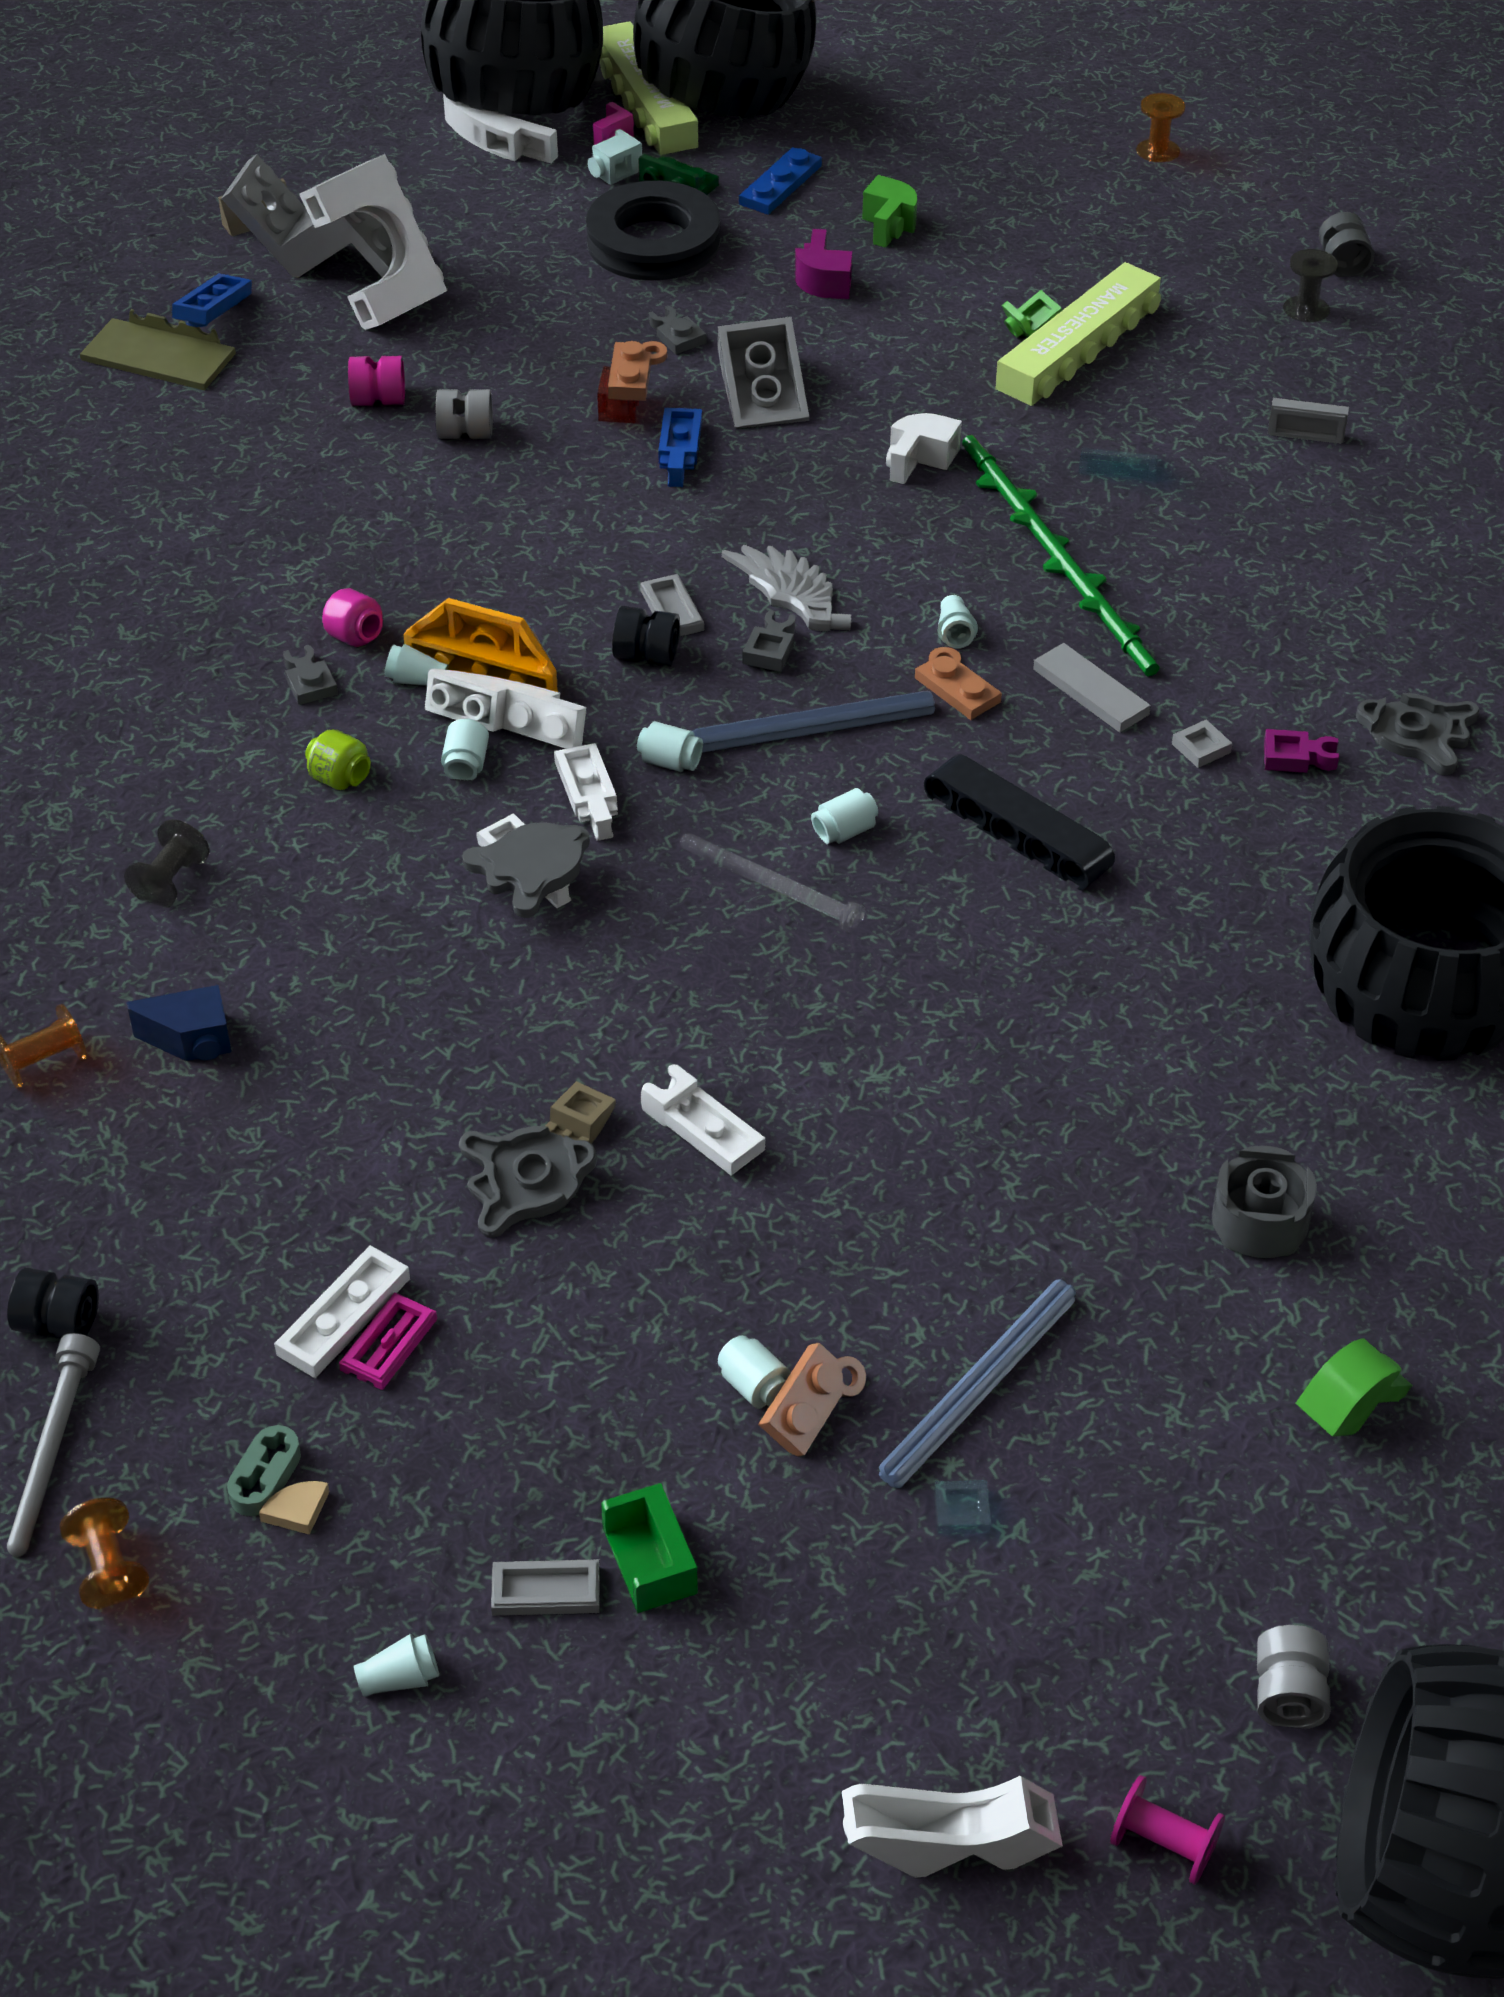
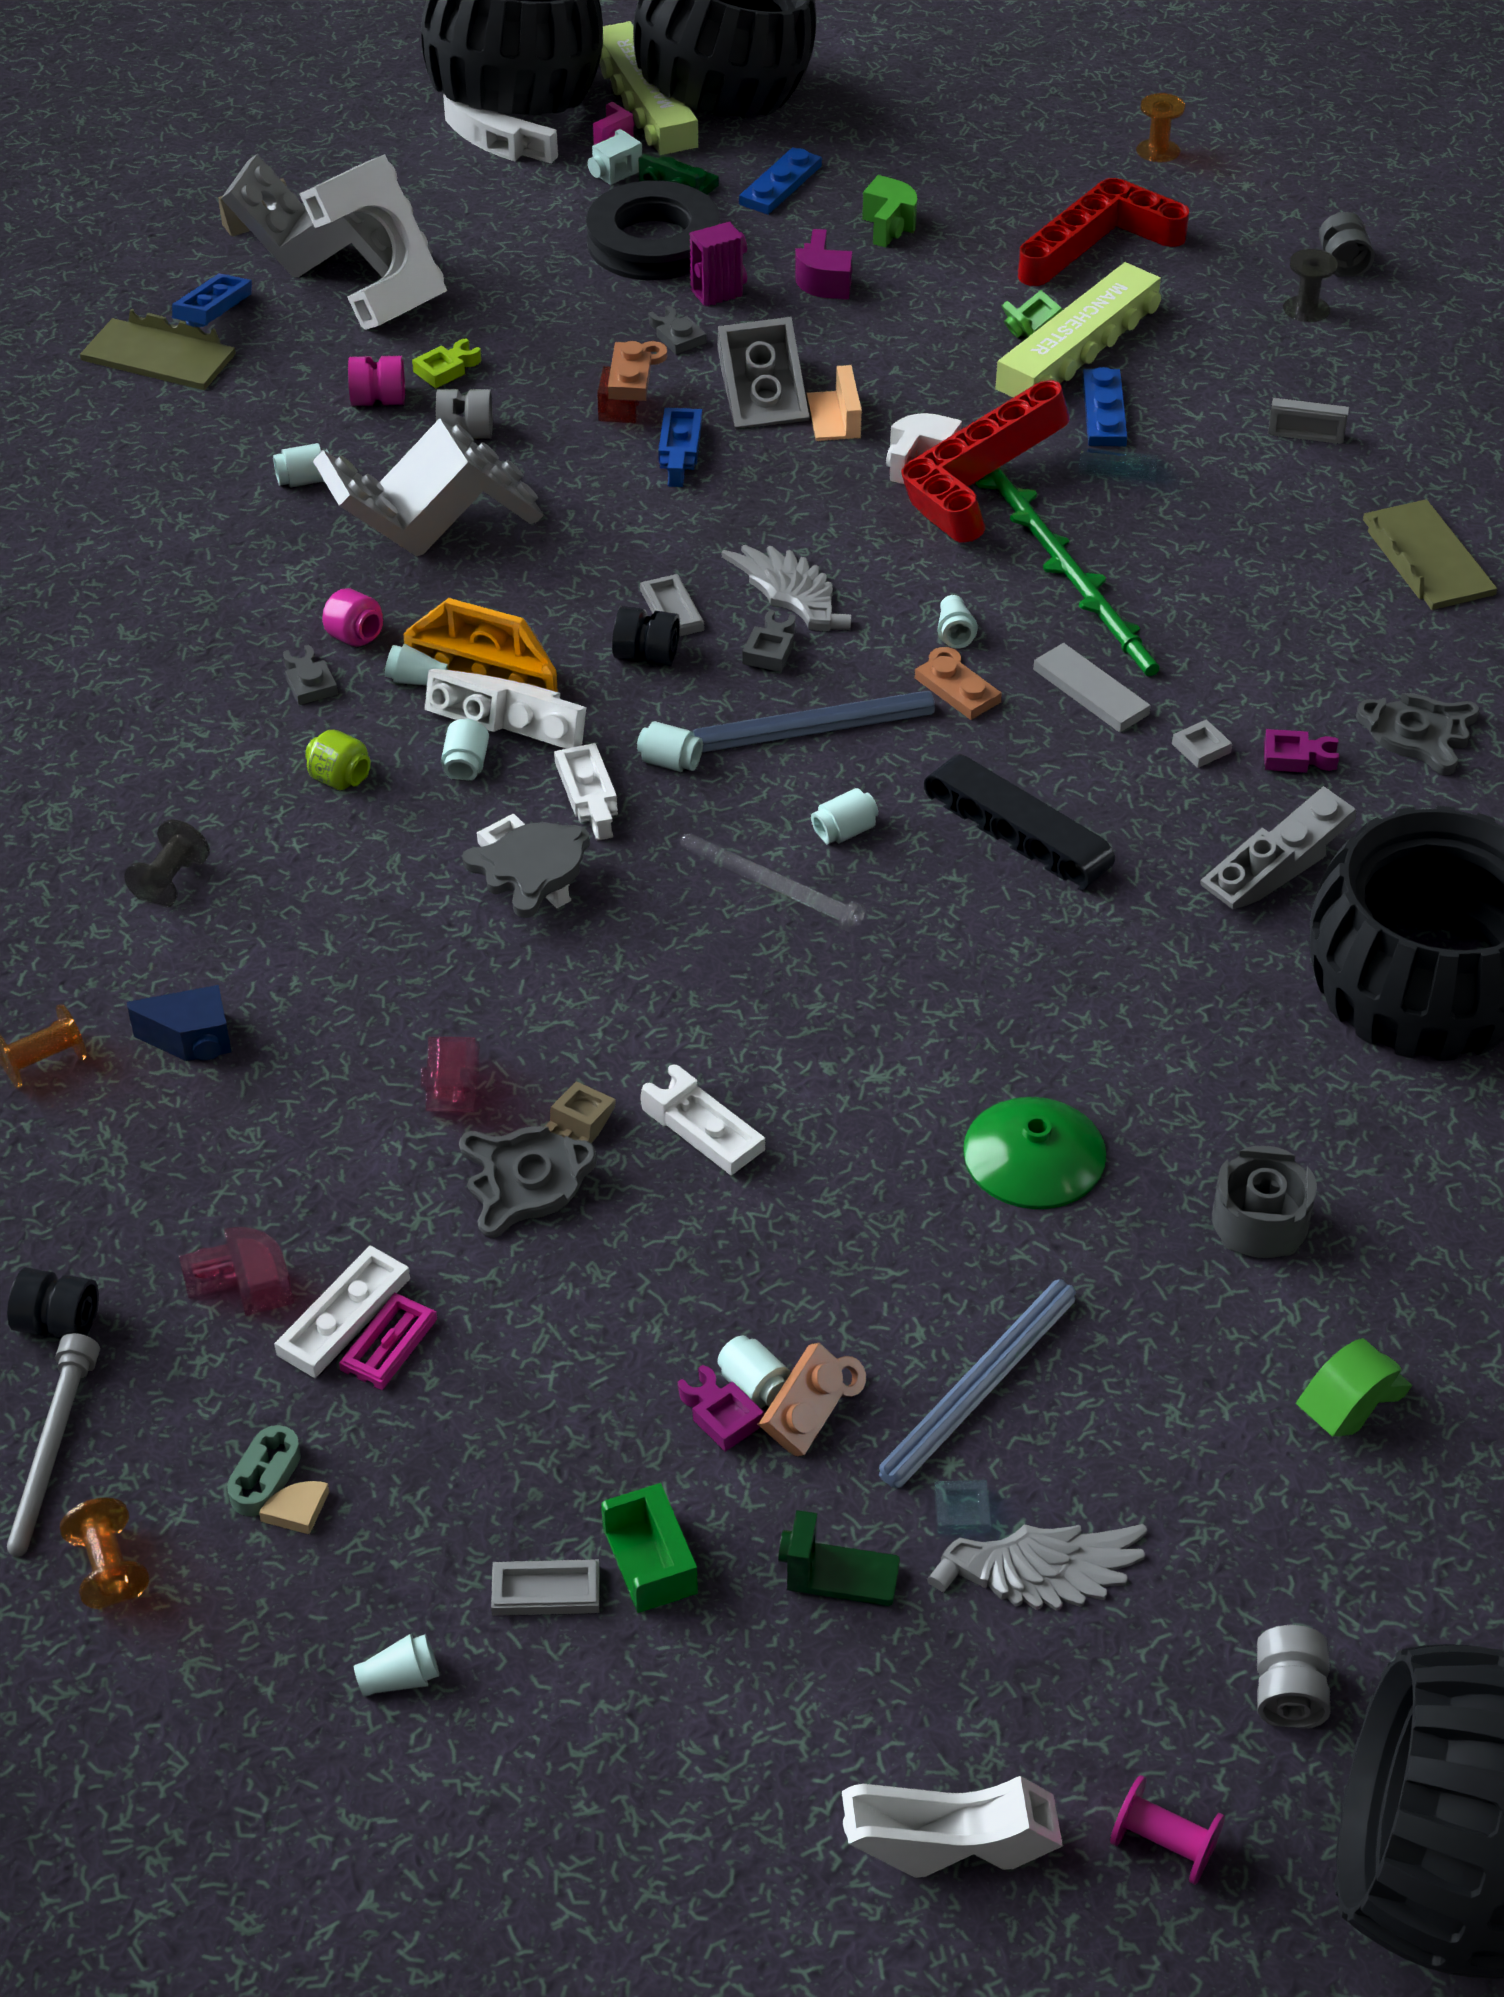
(246, 1261): none -> clear pink brick
(296, 466): none -> light aqua brick
(428, 487): none -> light grey bracket
(445, 365): none -> lime plate
(451, 1074): none -> clear pink brick
(717, 263): none -> magenta brick
(721, 1413): none -> magenta plate
(835, 1569): none -> dark green bracket
(837, 412): none -> light nougat panel
(941, 476): none -> red beam
(1034, 1153): none -> green dish
(1043, 1564): none -> light grey animal
(1091, 218): none -> red beam
(1104, 407): none -> blue plate
(1283, 853): none -> light grey slope
(1428, 554): none -> olive piece

